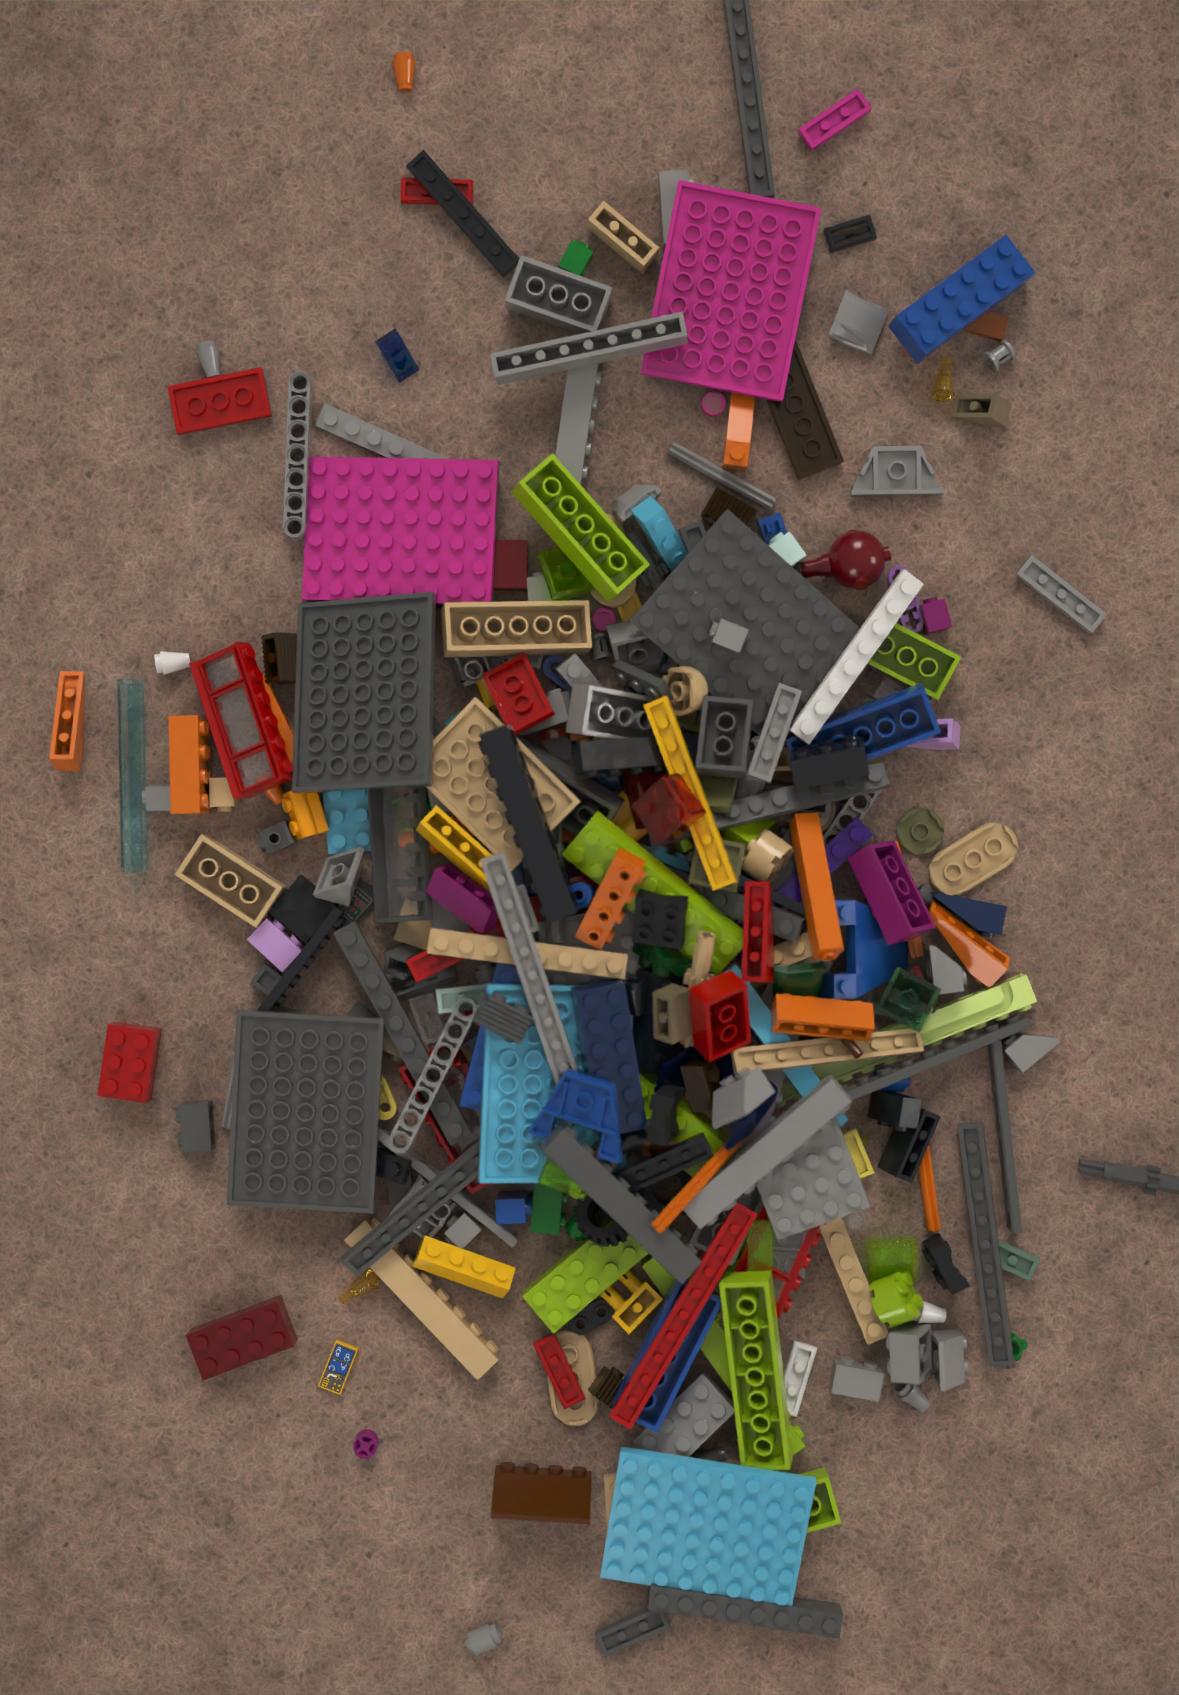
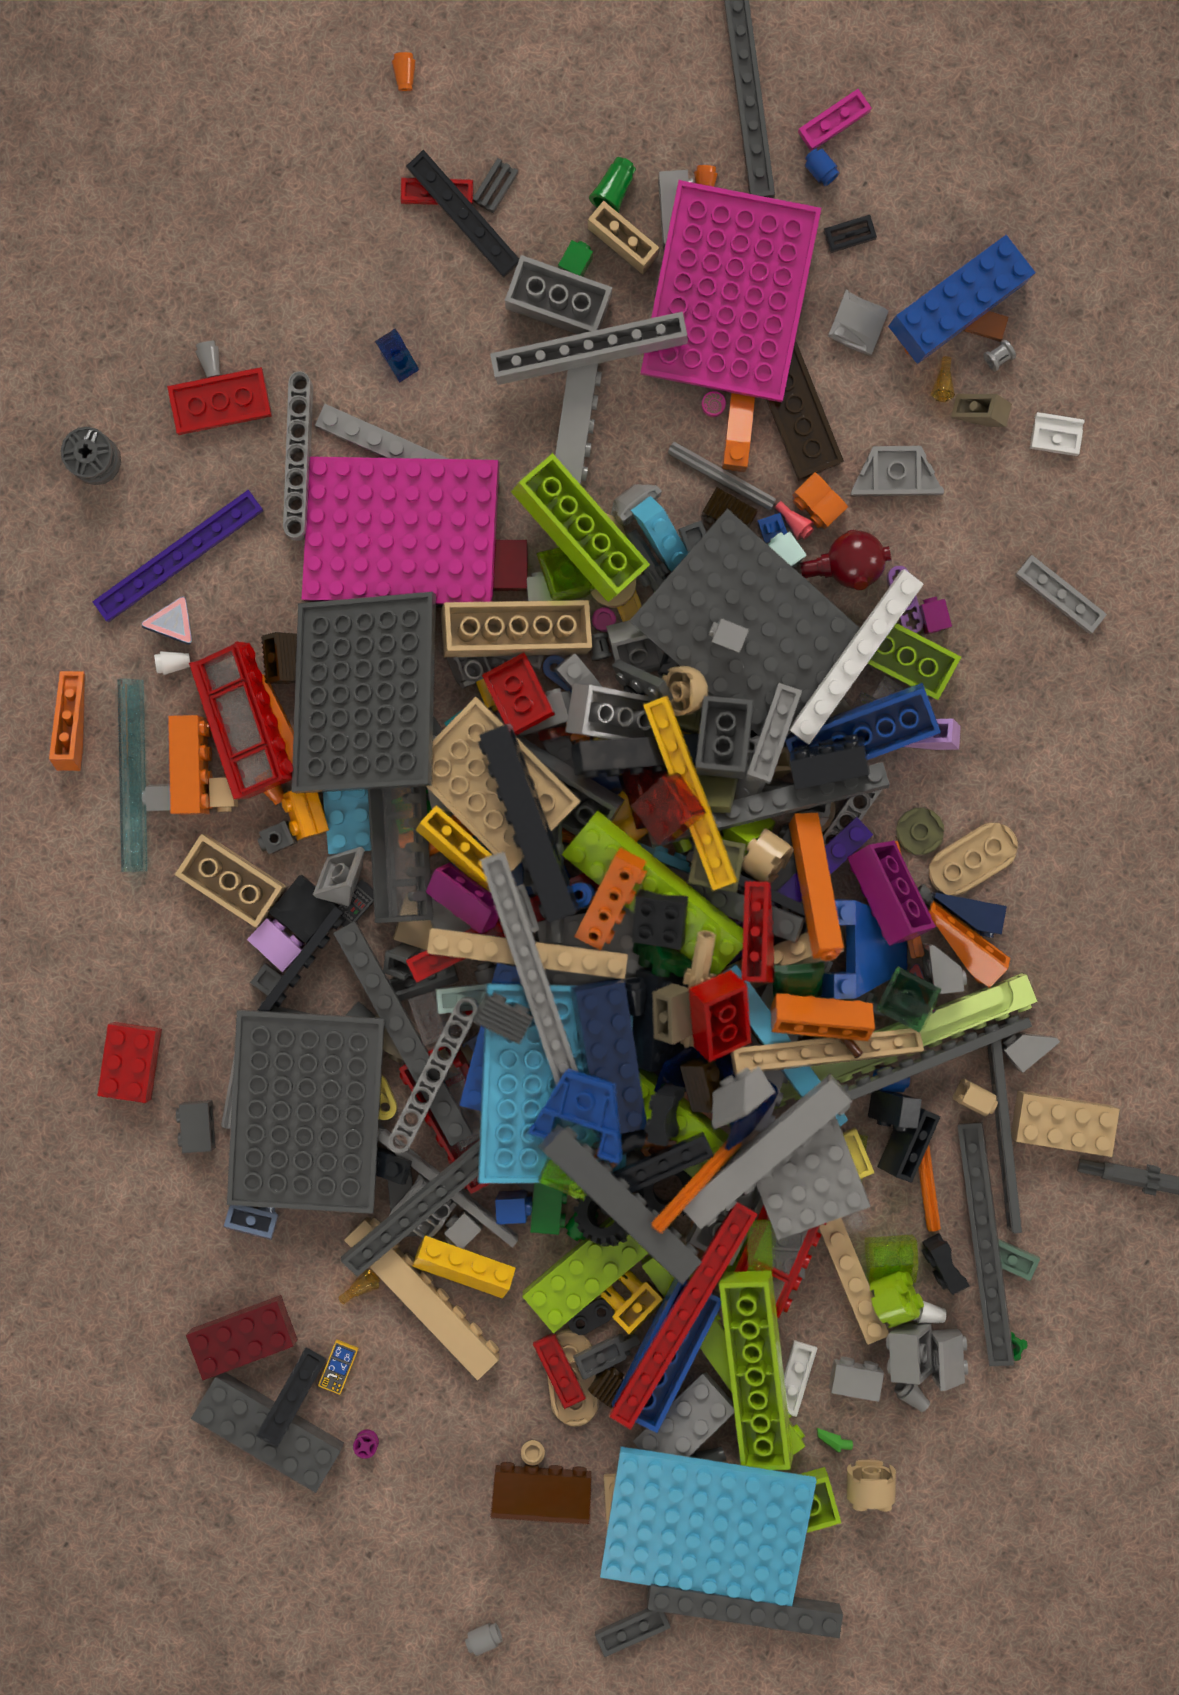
(97, 467): none -> dark grey wheel
(171, 622): none -> piece
(178, 556): none -> dark purple plate
(237, 1415): none -> dark grey brick
(252, 1221): none -> sand blue brick
(291, 1397): none -> black tile
(505, 168): none -> dark grey tile
(532, 1452): none -> tan plate
(605, 1354): none -> dark grey hinge
(614, 184): none -> green plant
(706, 175): none -> orange cone
(797, 523): none -> coral cone
(819, 501): none -> orange brick
(821, 166): none -> blue brick
(834, 1441): none -> bright green bar
(871, 1485): none -> tan brick
(975, 1097): none -> tan brick
(1057, 434): none -> white plate
(1064, 1123): none -> tan brick

